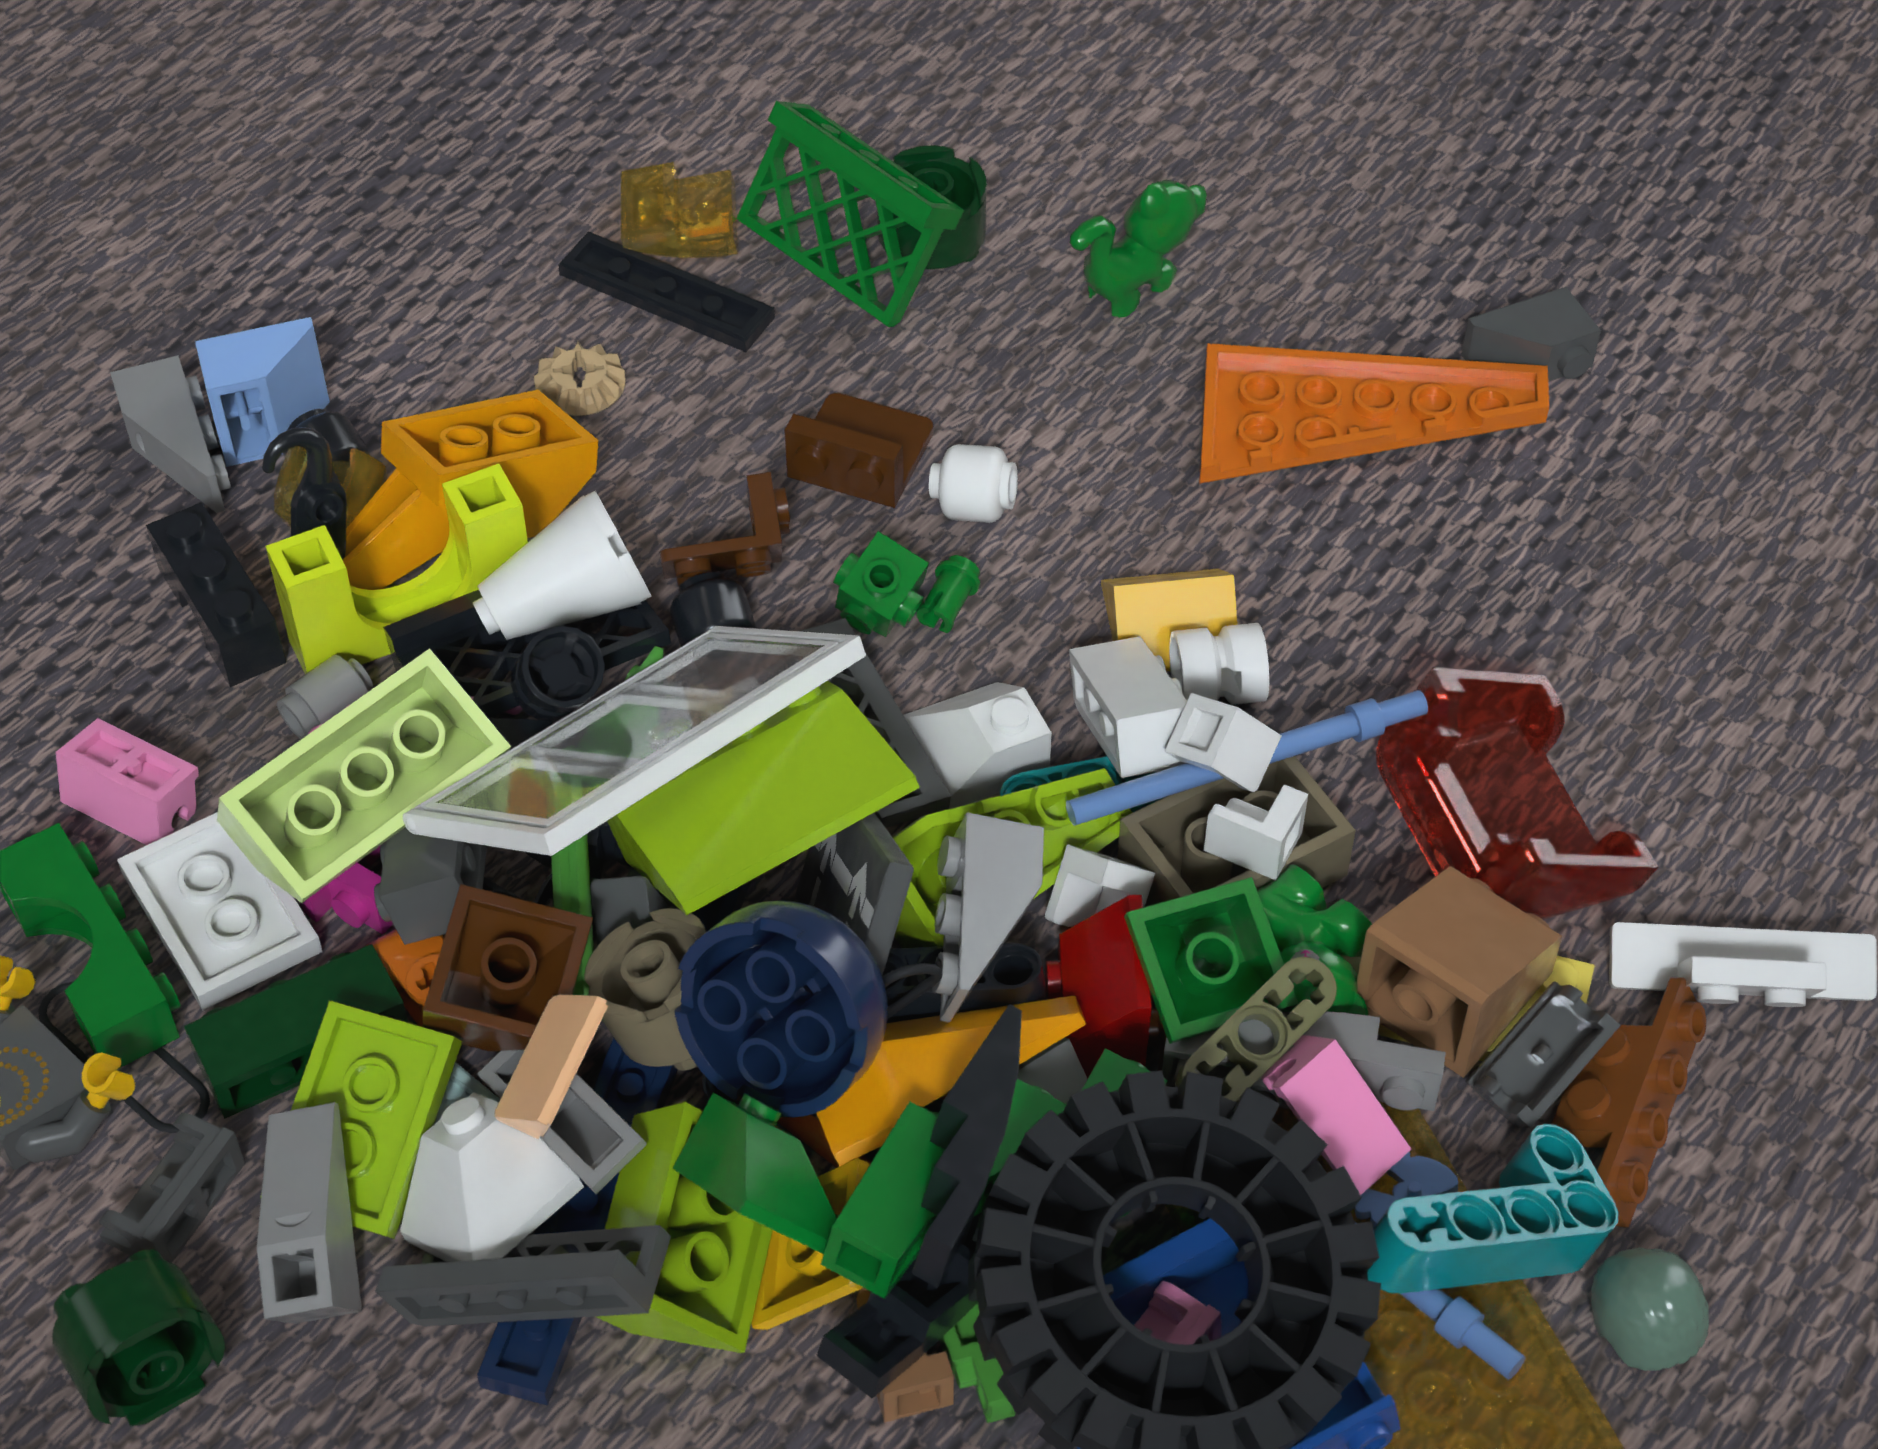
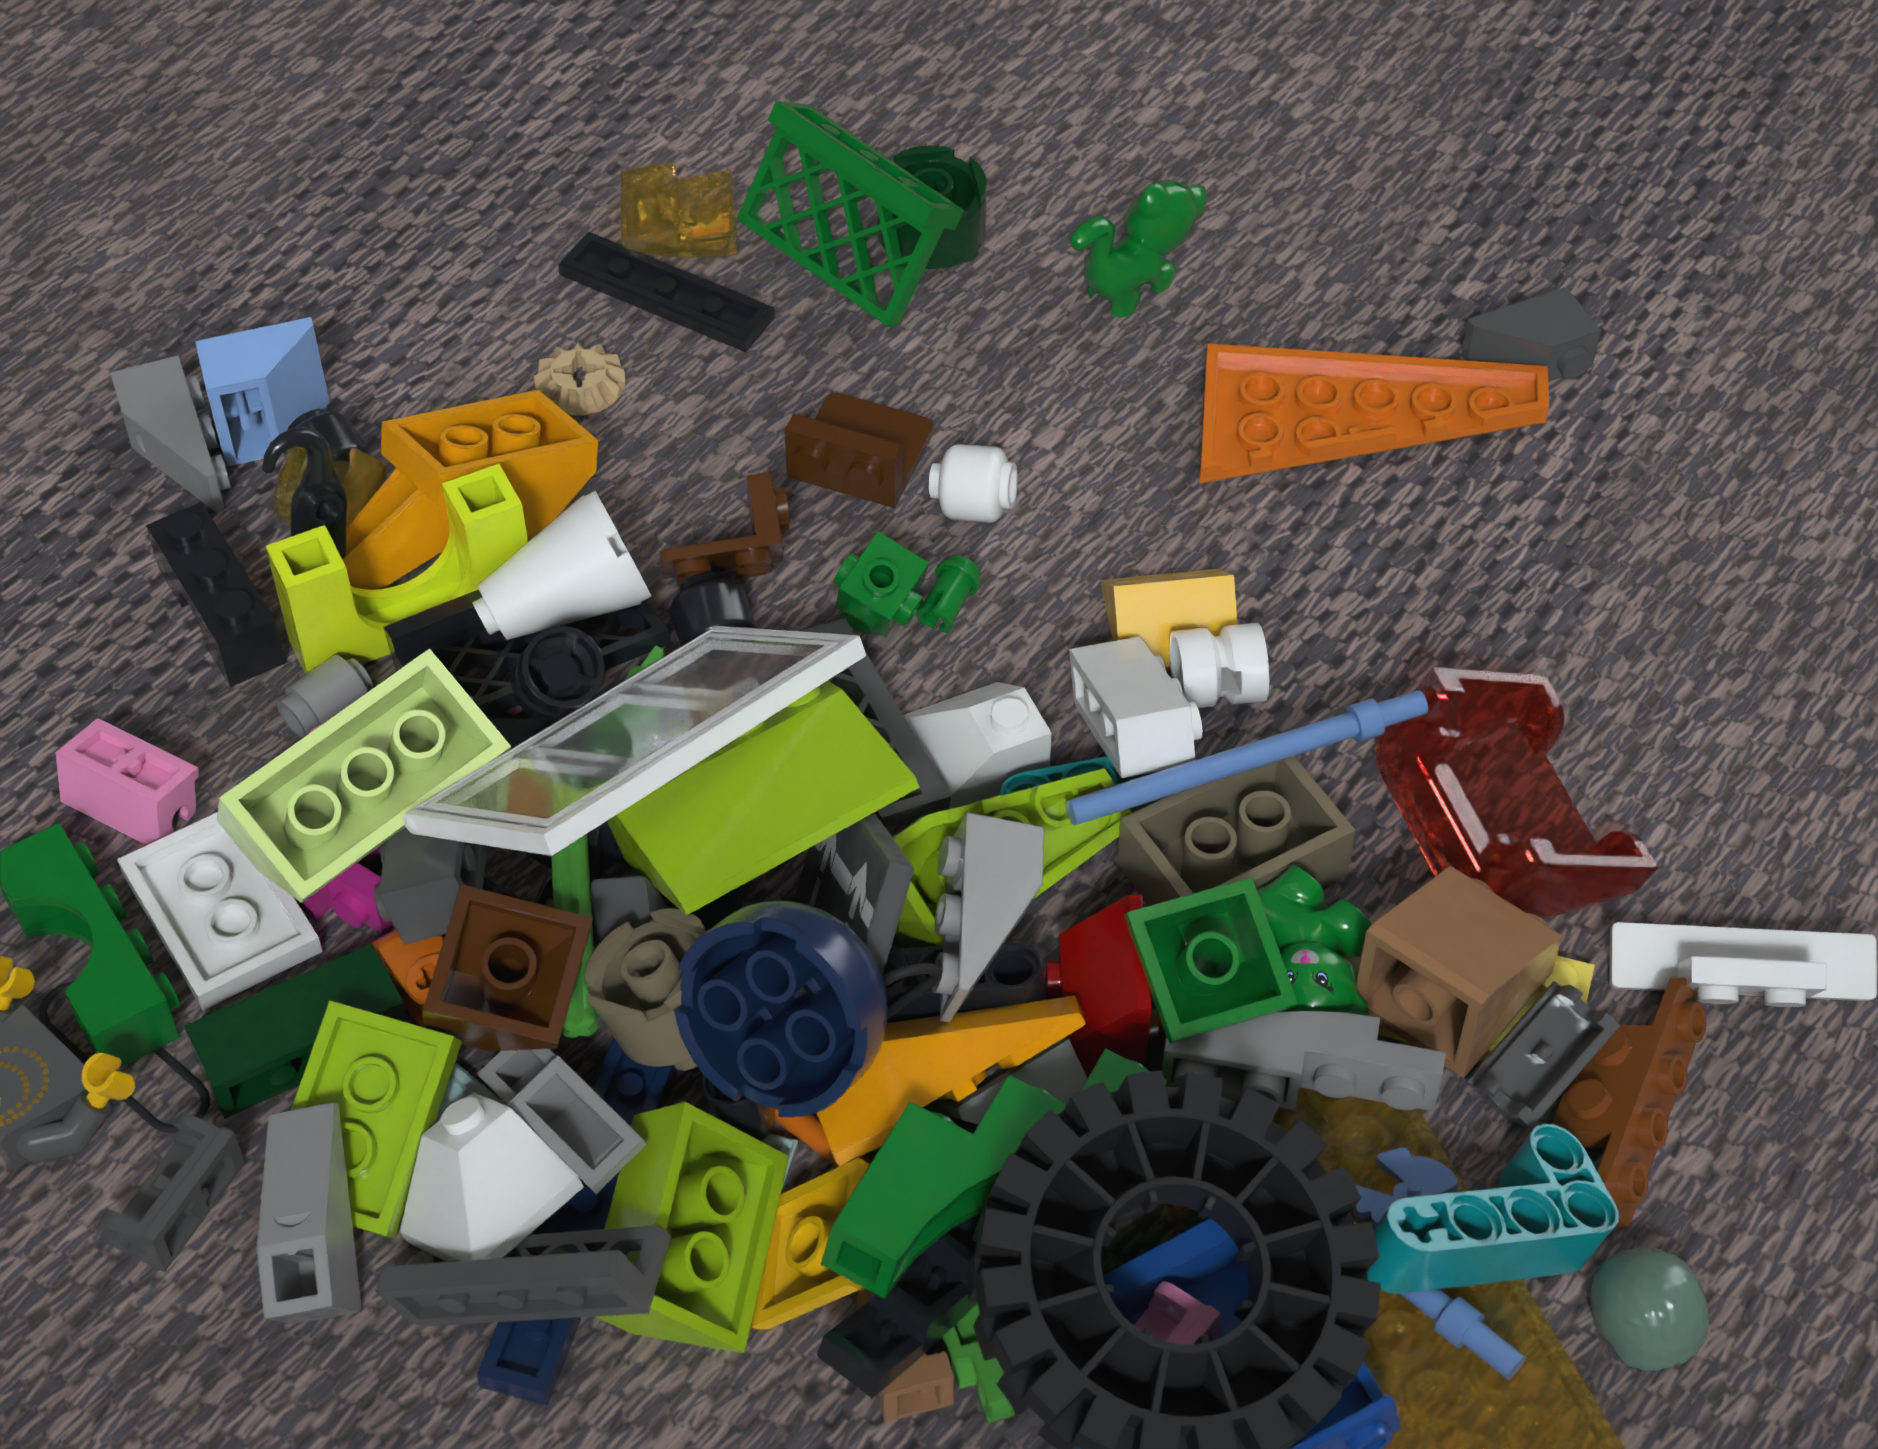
(136, 1339): dark green brick -> none
(550, 1063): light nougat slope -> none
(757, 1169): green slope -> none
(971, 1134): black slope -> none
(1091, 883): white panel -> none
(1223, 741): white panel -> none
(1256, 836): white panel -> none
(1275, 991): olive beam -> none
(1339, 1107): bright pink hinge -> none

